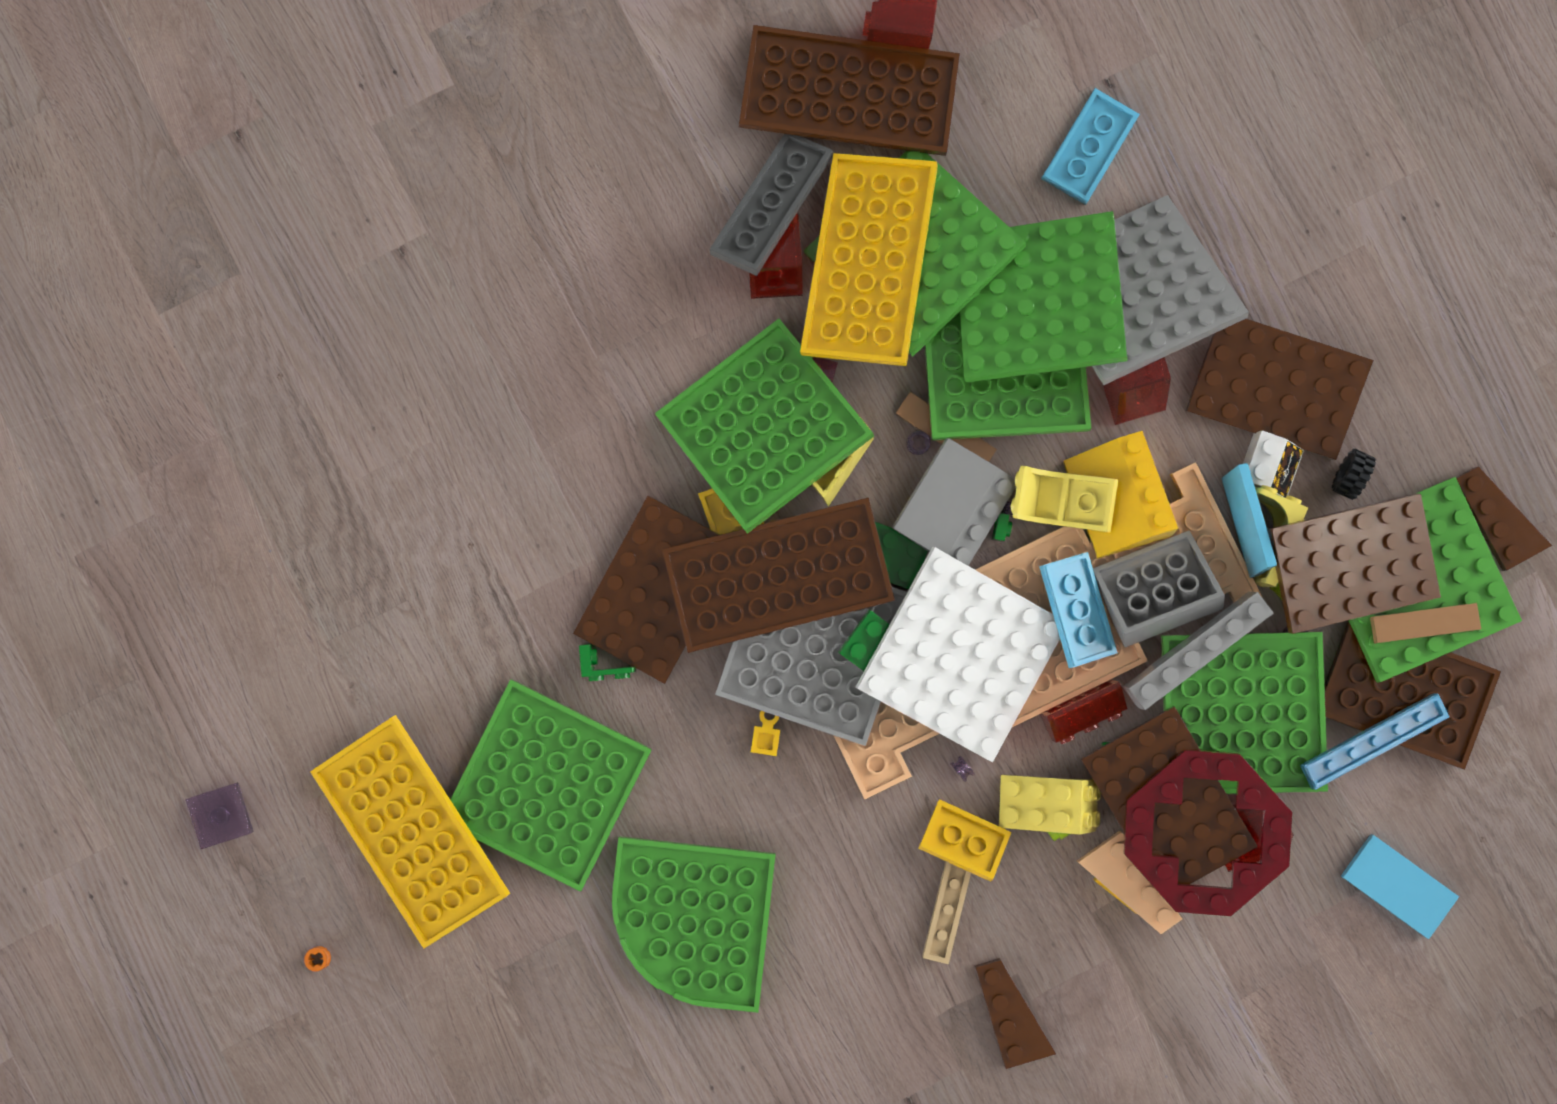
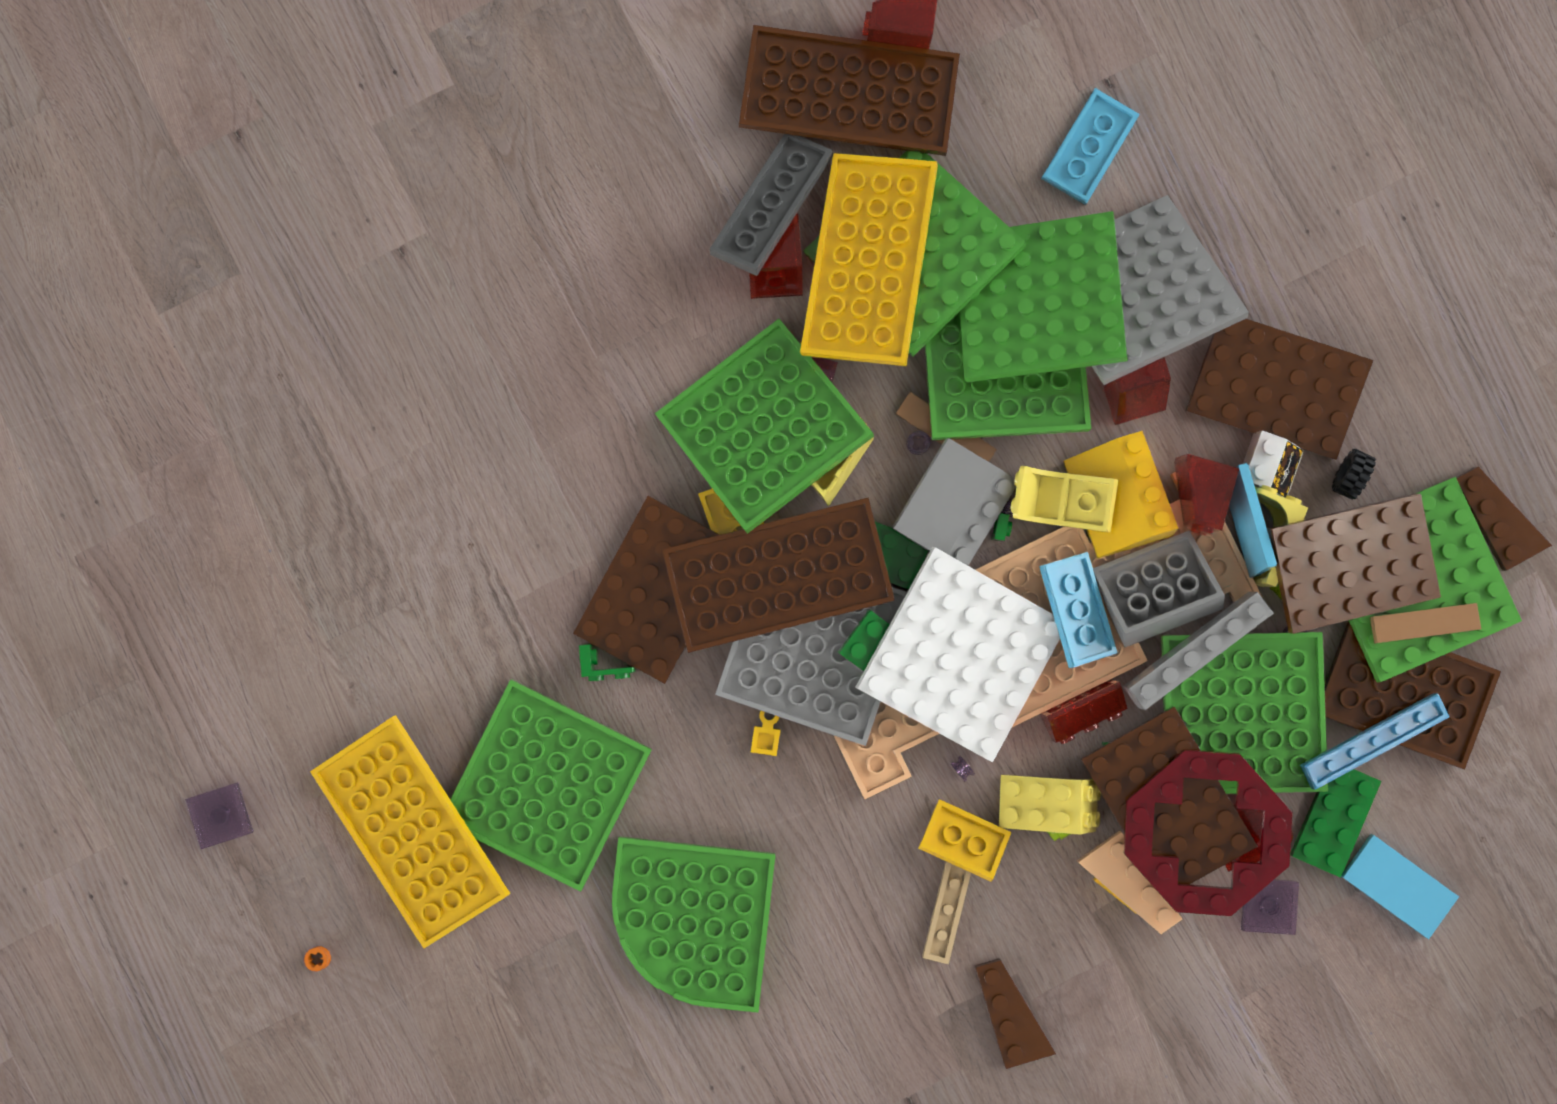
(1204, 492): none -> clear red slope
(1272, 909): none -> clear purple plate
(1335, 822): none -> green plate

